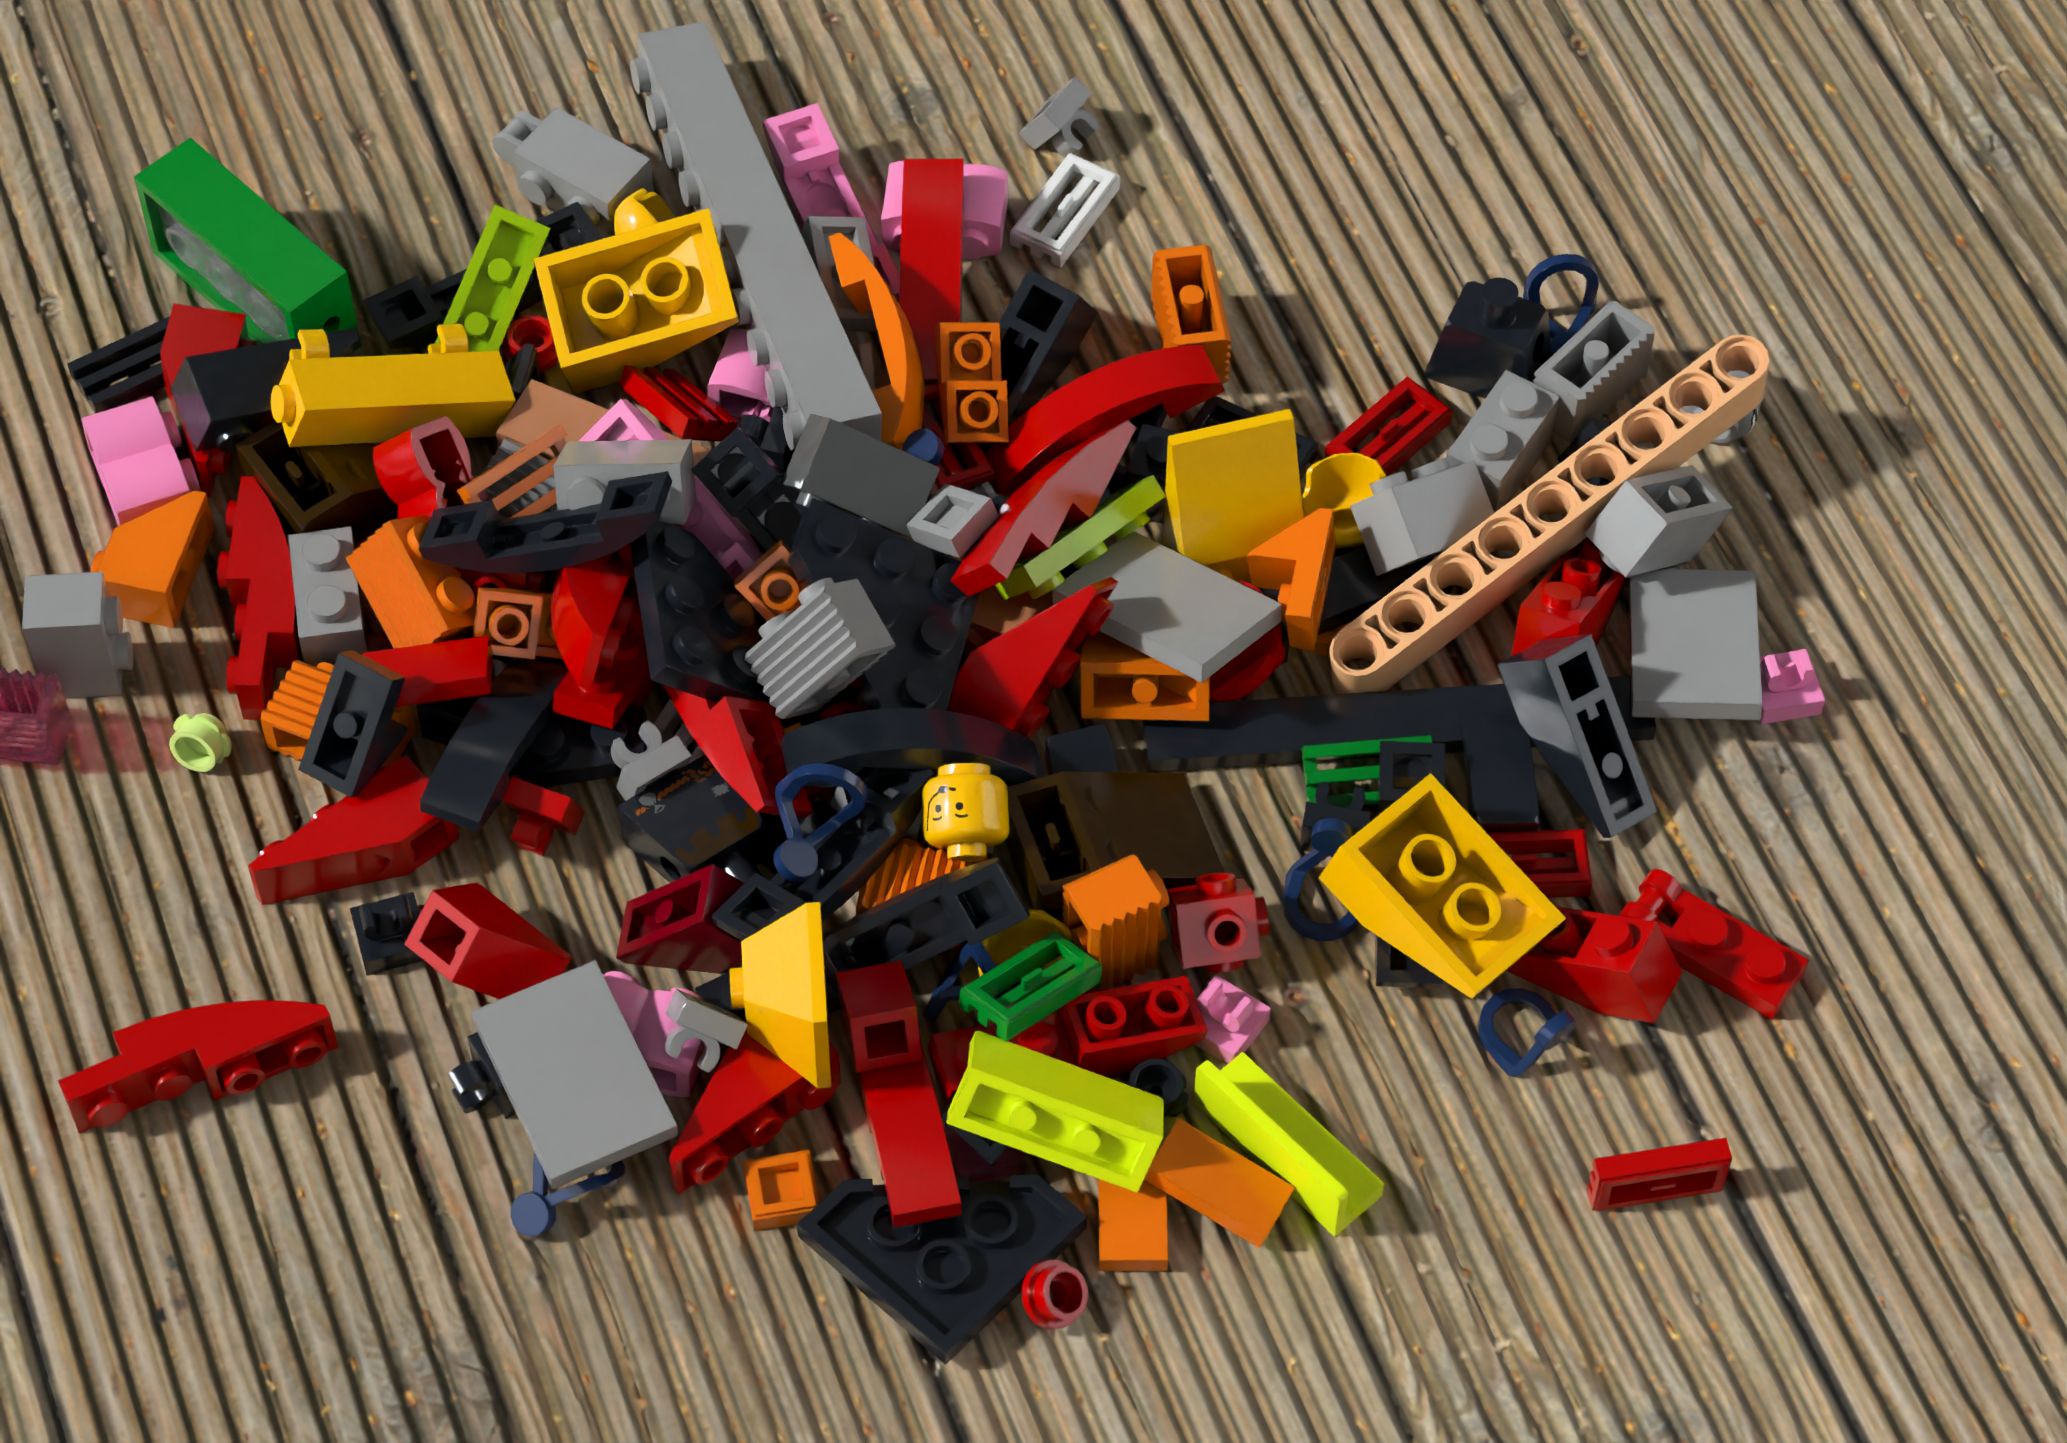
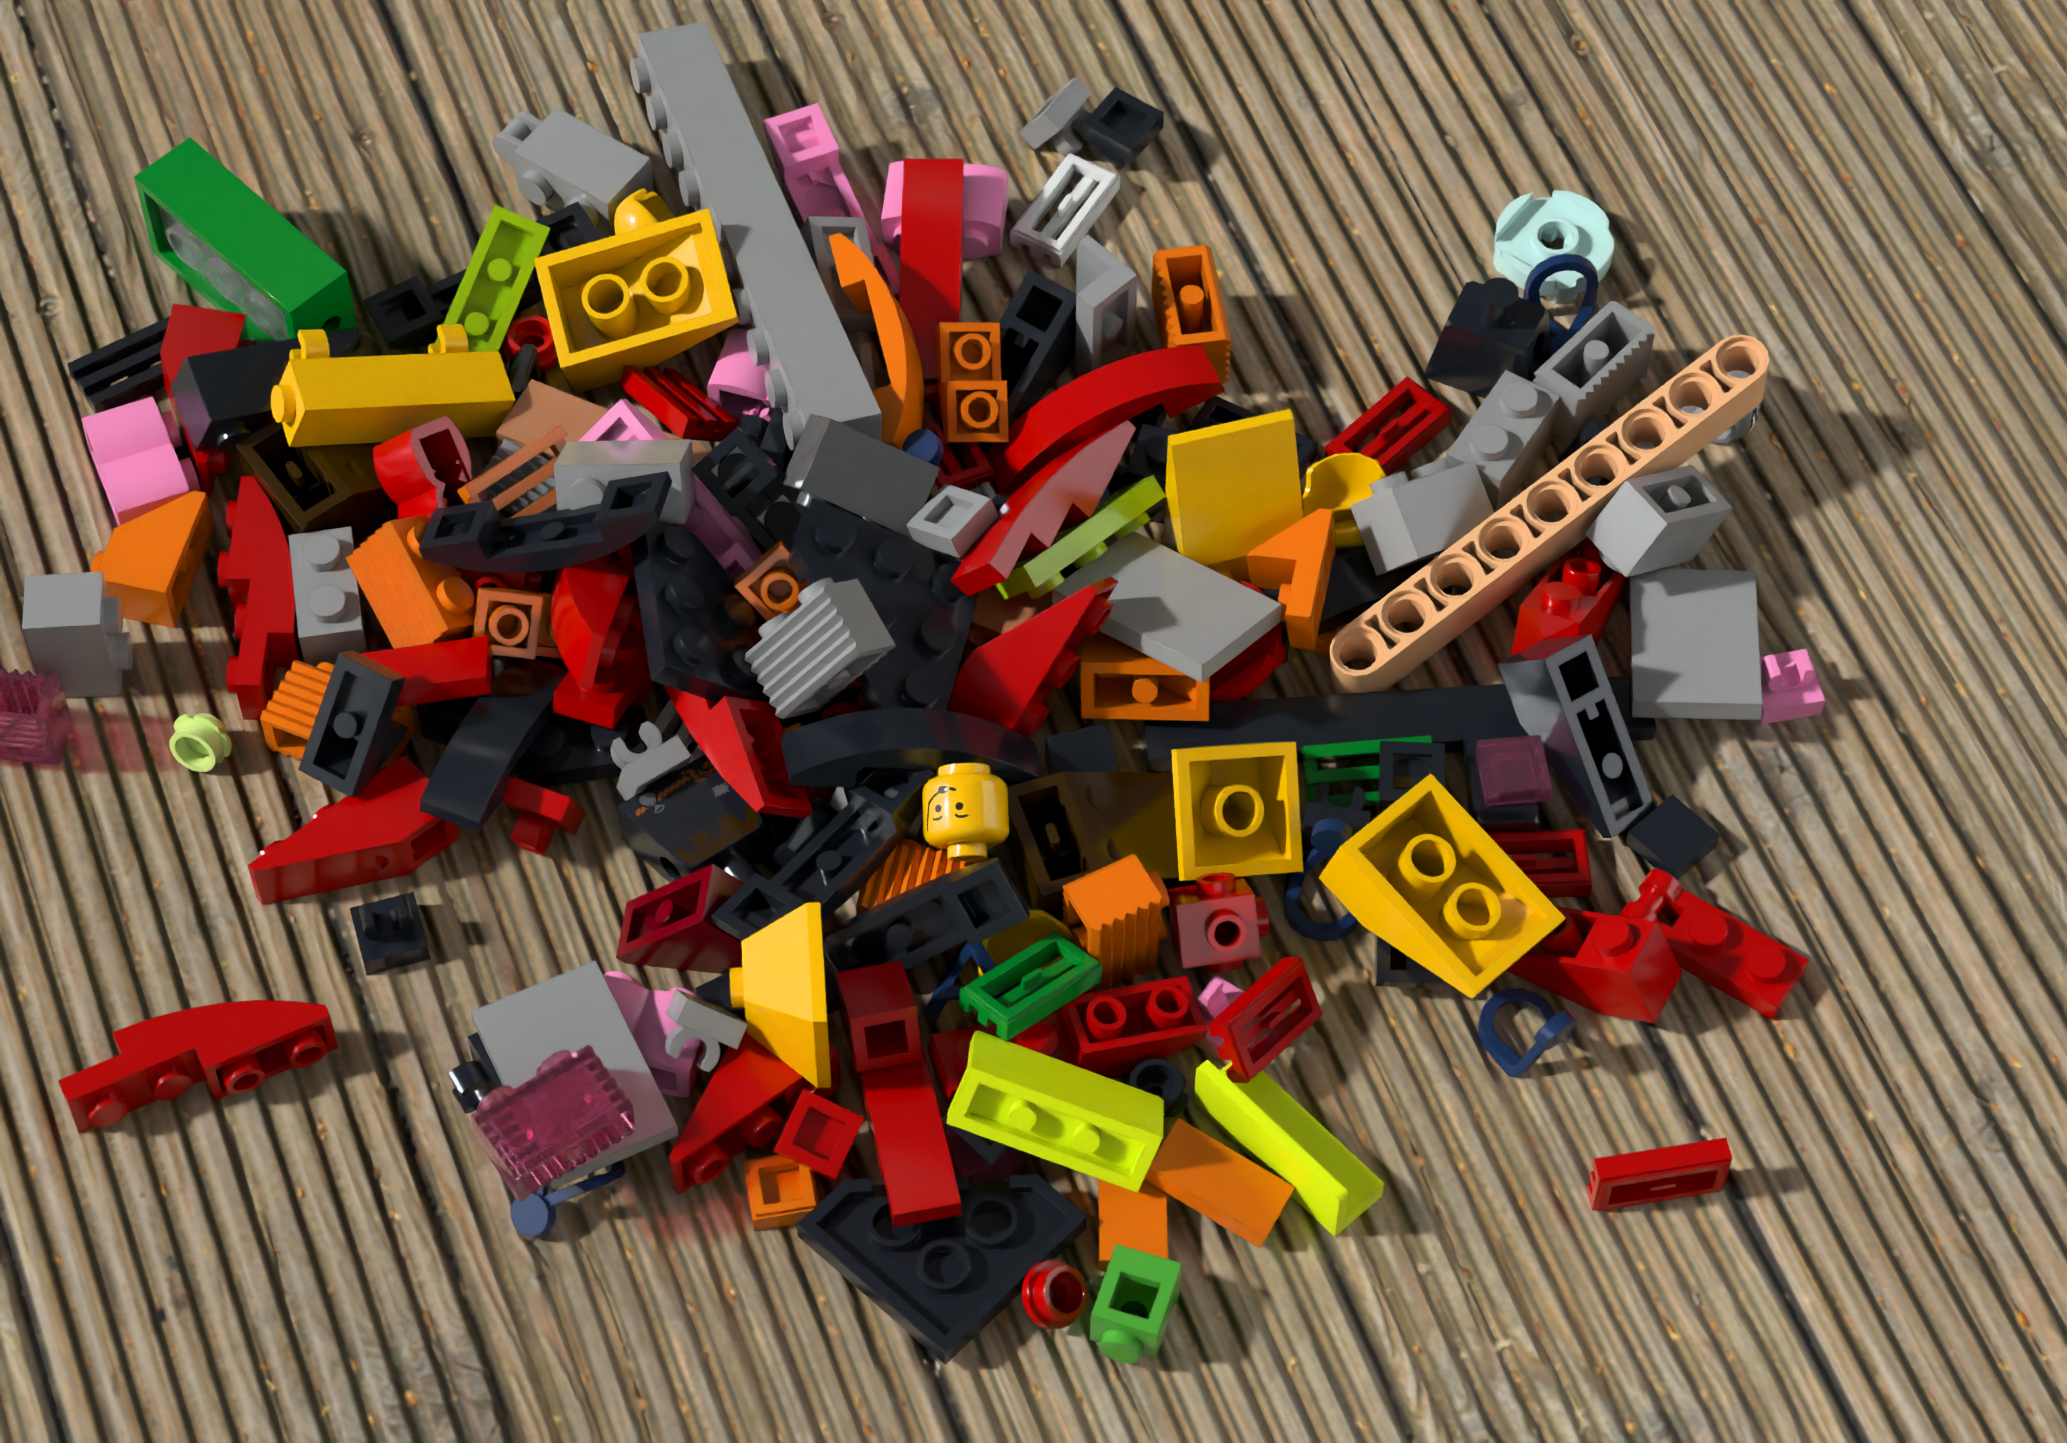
(483, 942): red slope -> none
(552, 1120): none -> clear pink brick
(796, 856): dark blue piece -> none
(818, 1134): none -> red tile
(1103, 307): none -> light grey panel
(1122, 127): none -> black tile
(1137, 1285): none -> bright green brick
(1237, 809): none -> yellow slope
(1263, 1008): none -> red tile
(1513, 770): none -> clear pink tile
(1563, 216): none -> light aqua plate
(1672, 838): none -> black tile

